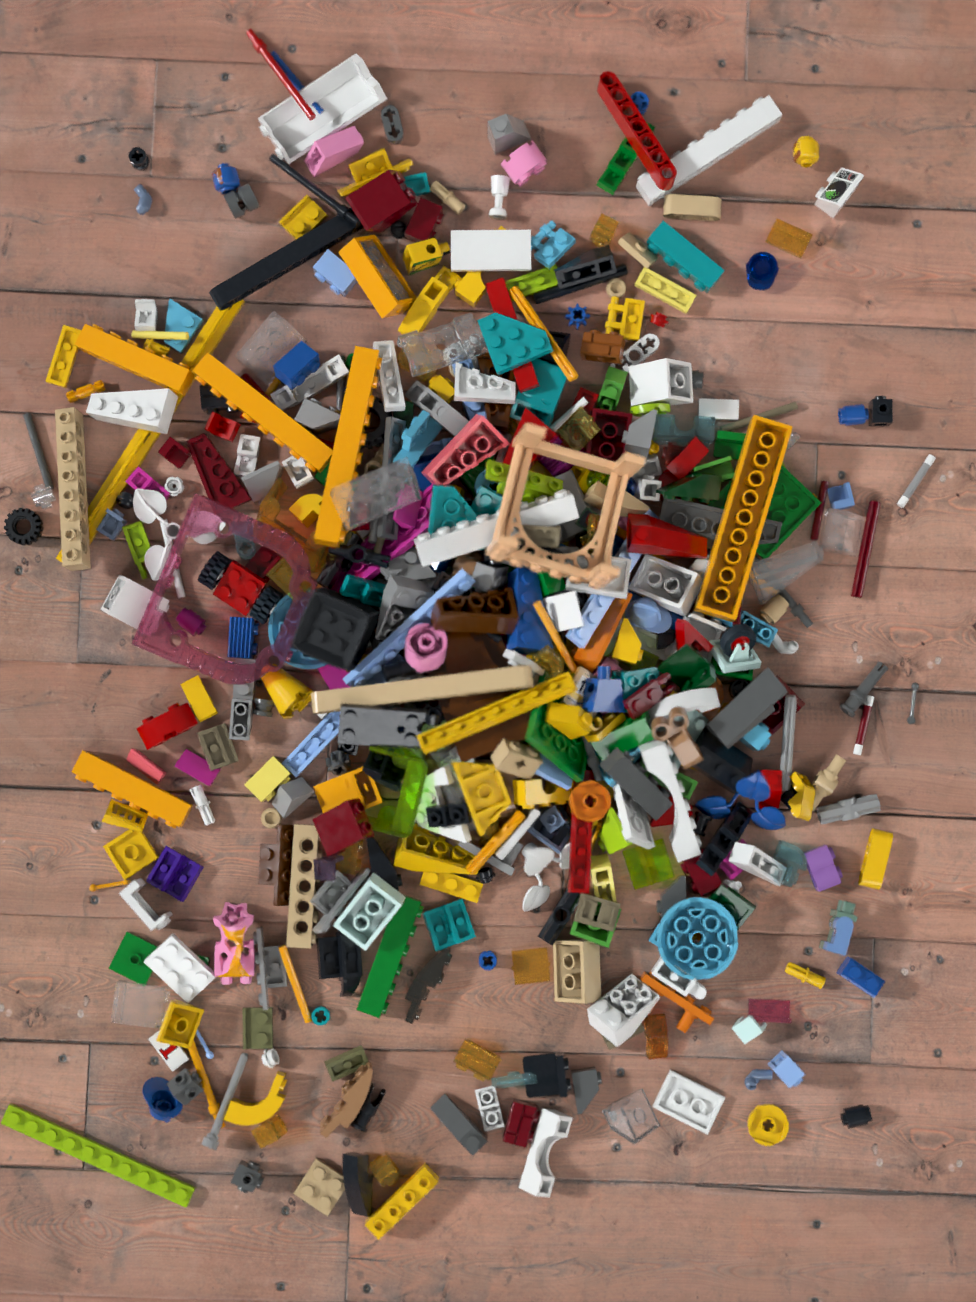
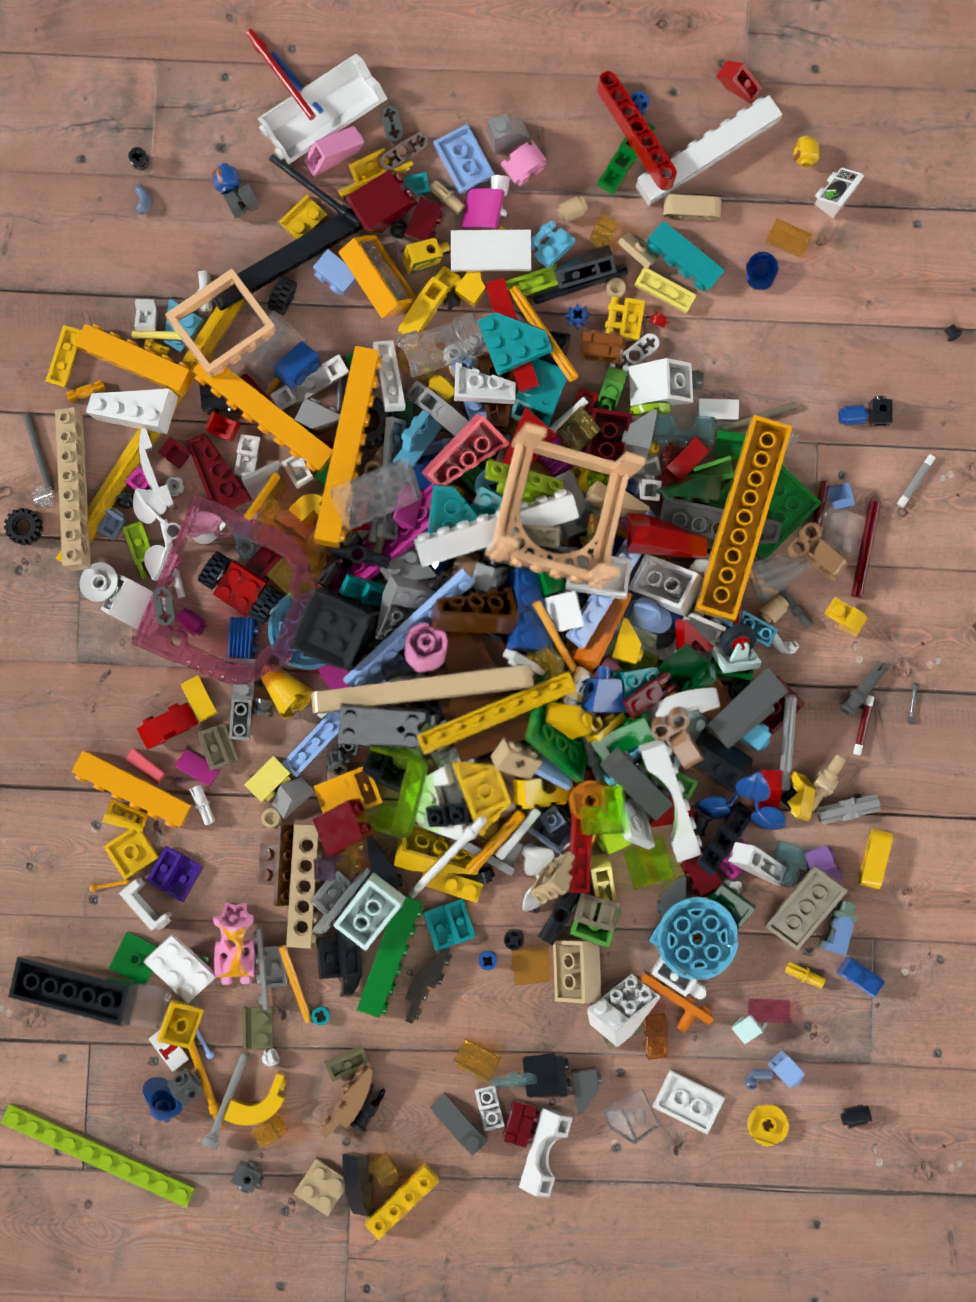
(73, 990): none -> black brick
(91, 579): none -> white dish
(159, 607): none -> dark grey beam
(161, 492): none -> white slope
(202, 297): none -> light nougat window
(204, 280): none -> white axle
(262, 496): none -> light orange bar
(282, 295): none -> black tyre
(410, 151): none -> reddish brown beam
(452, 300): none -> black piece
(463, 159): none -> light blue tile
(469, 833): none -> white bar
(483, 209): none -> dark pink slope
(513, 941): none -> black wheel
(553, 879): none -> tan plate
(572, 208): none -> tan brick
(608, 817): none -> clear neon green brick
(739, 81): none -> red slope
(806, 907): none -> dark tan plate
(817, 552): none -> medium nougat piece
(848, 617): none -> yellow brick
(953, 333): none -> black piece

